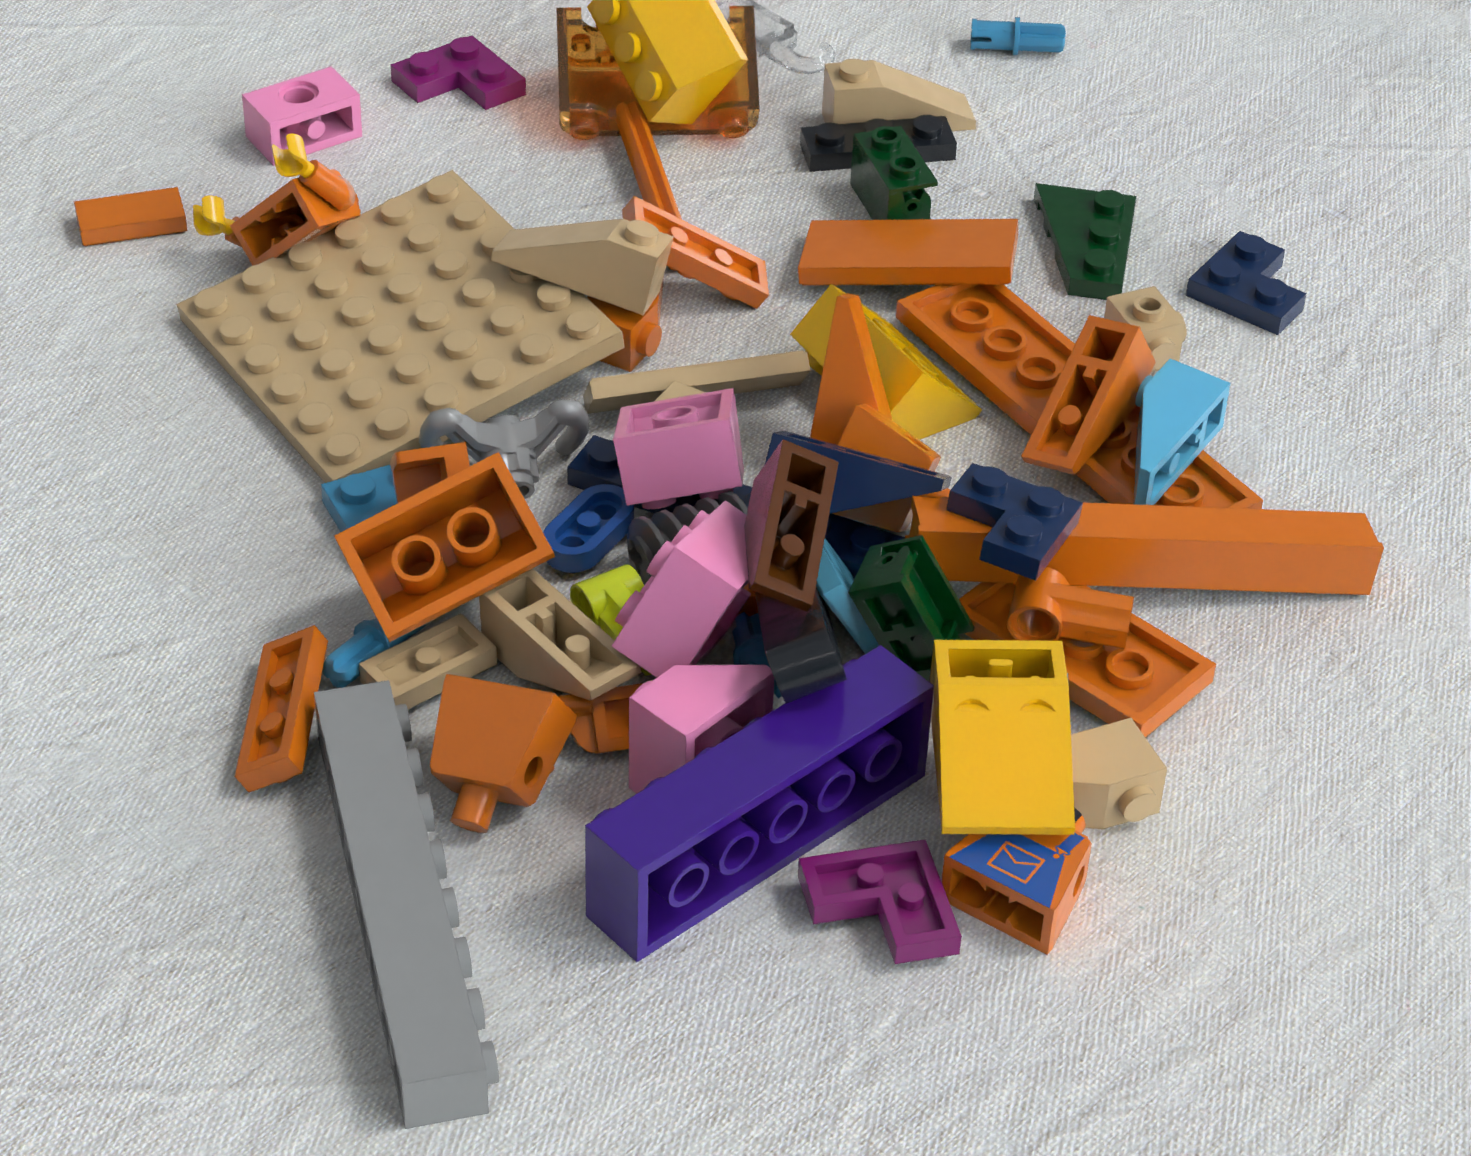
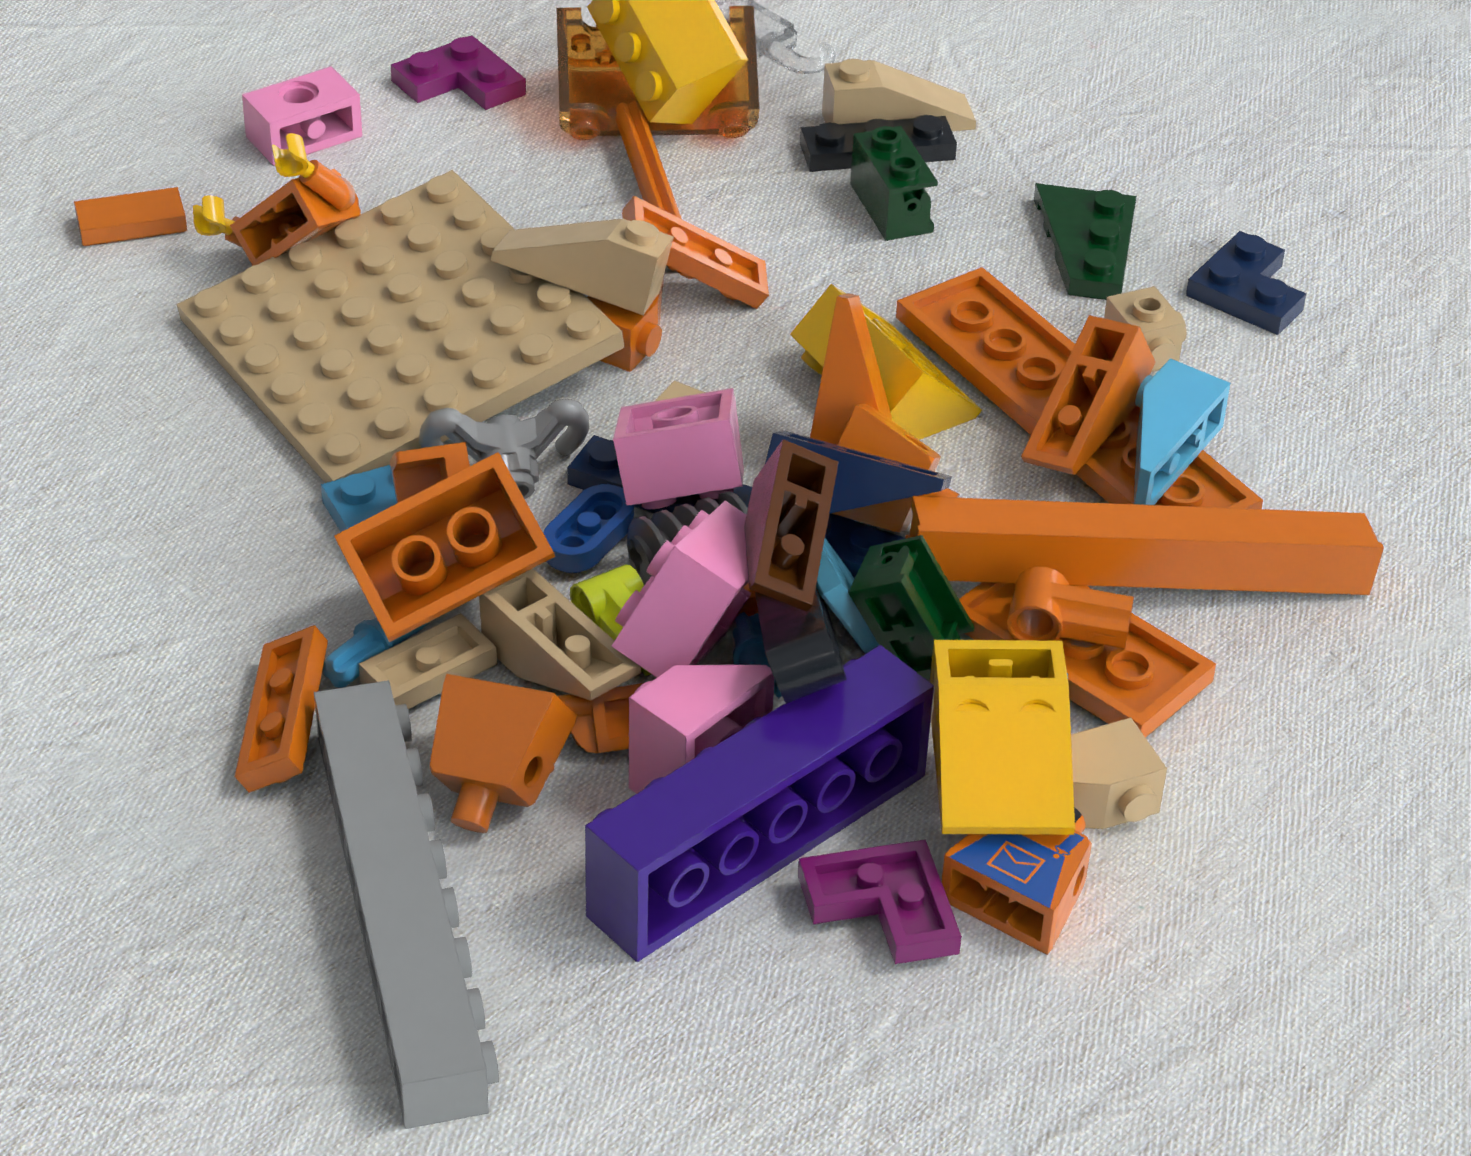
(741, 374): tan tile -> none
(909, 252): orange tile -> none
(1017, 36): dark azure axle -> none
(1025, 518): dark blue plate -> none

